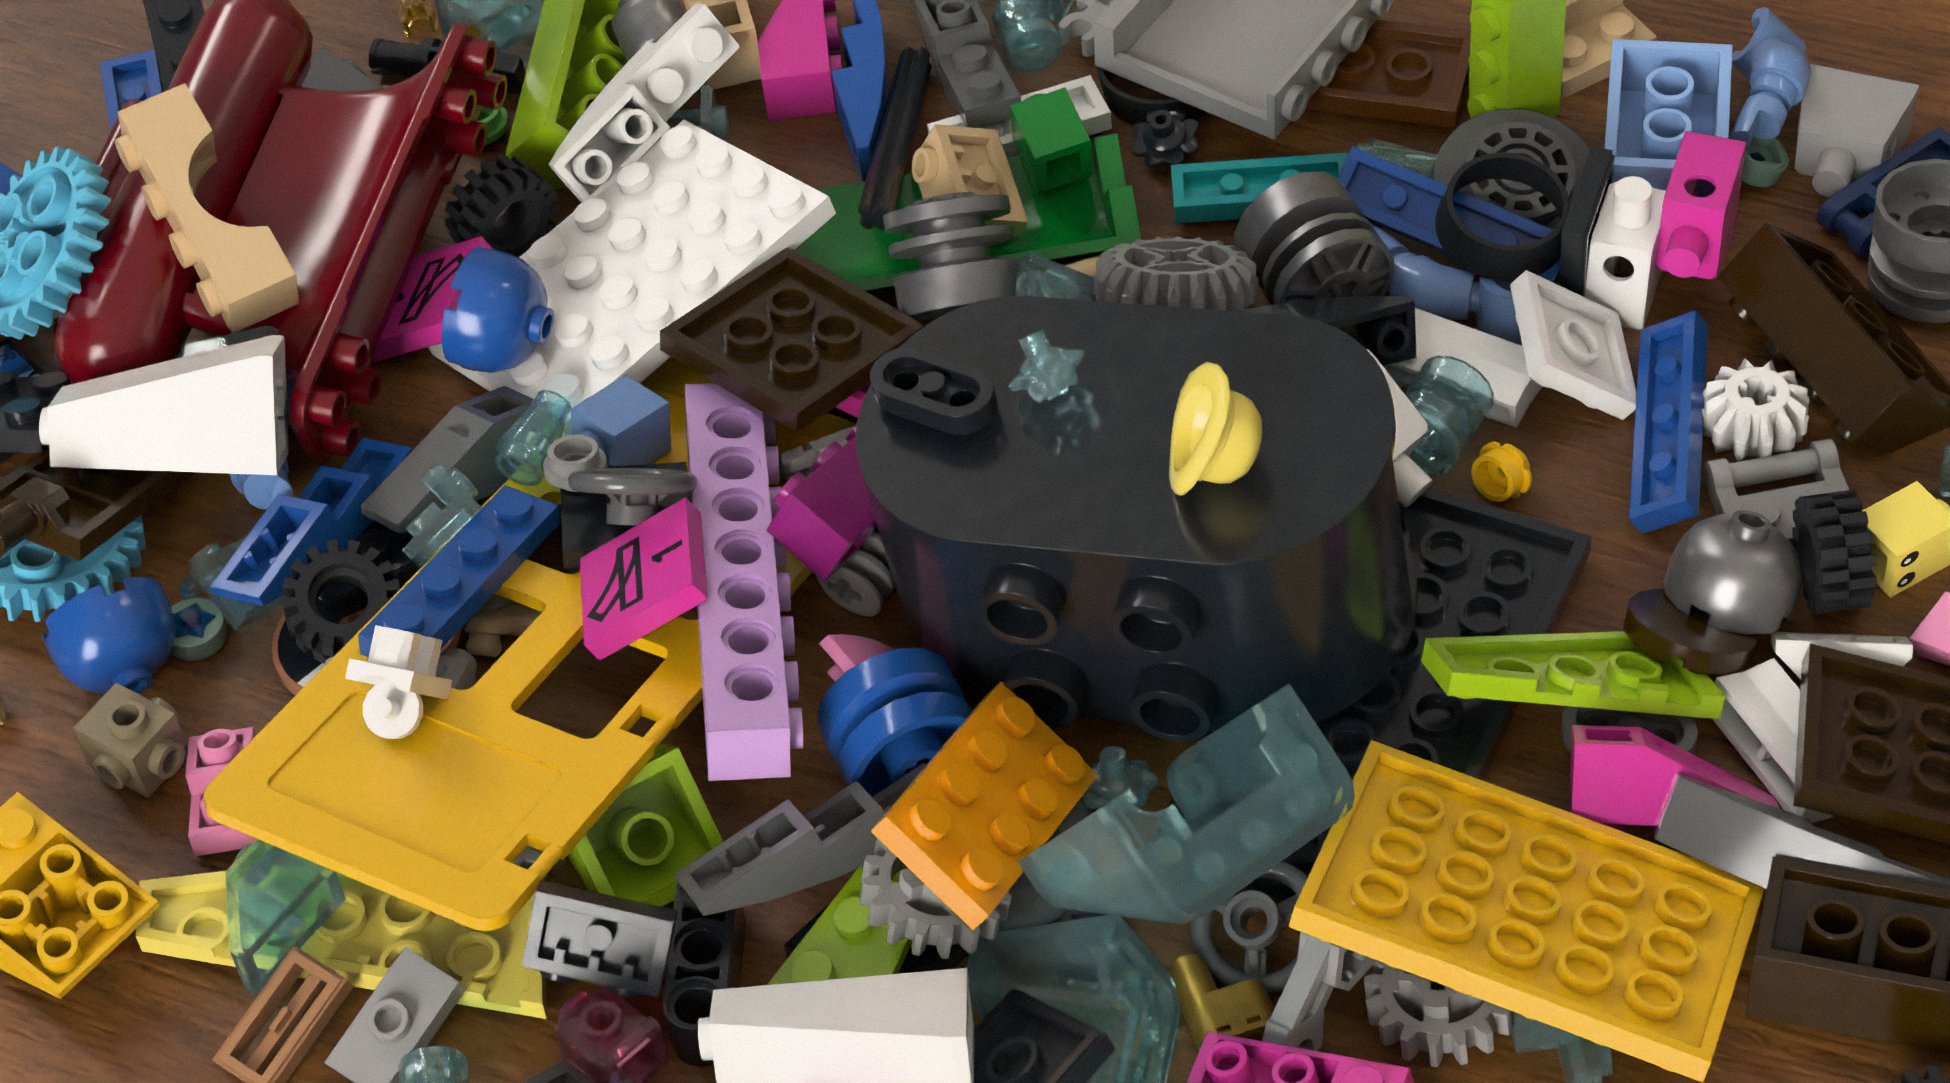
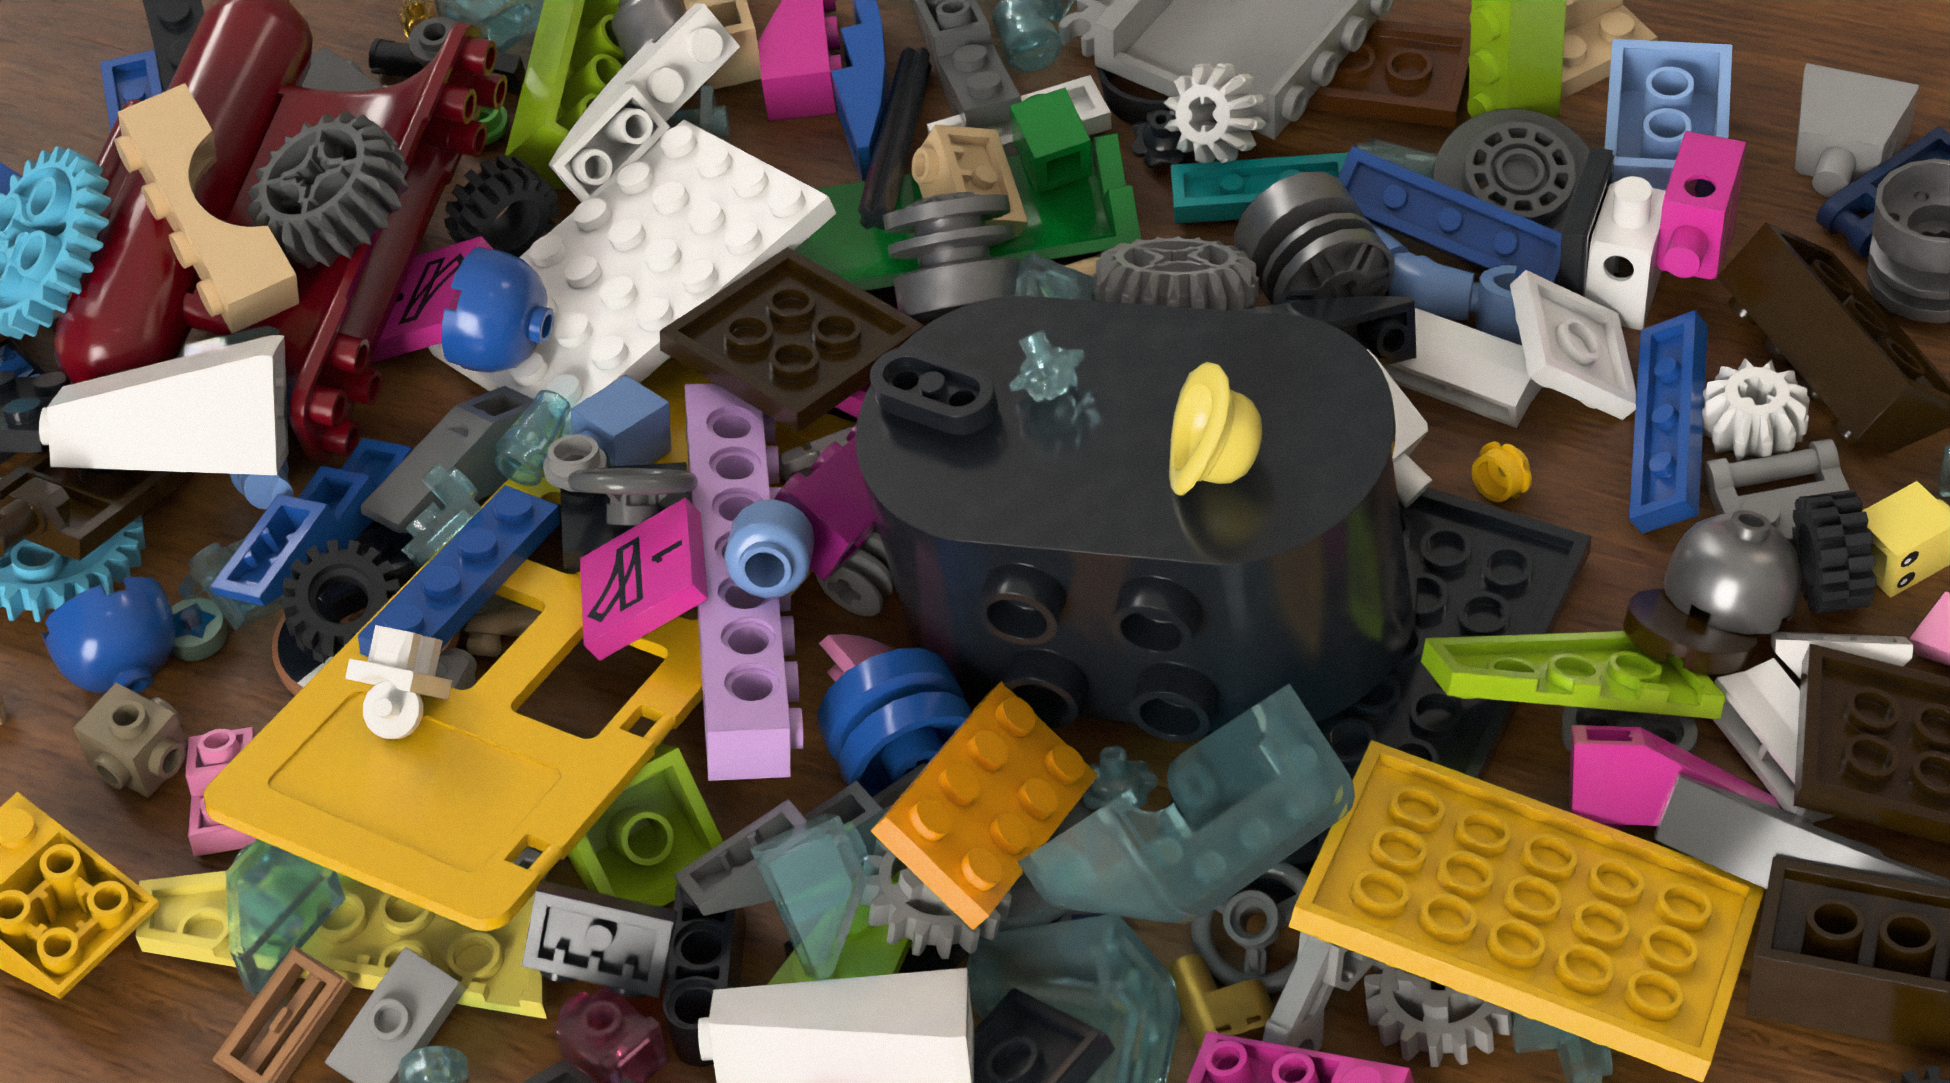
(329, 188): none -> dark grey gear
(428, 38): none -> dark grey plate
(769, 548): none -> medium blue head
(815, 886): none -> clear light blue slope
(1197, 113): none -> white gear
(1454, 404): clear light blue wheel -> none
(1494, 259): black tyre -> none
(1764, 162): sand green tile -> none
(1776, 73): medium blue piece -> none

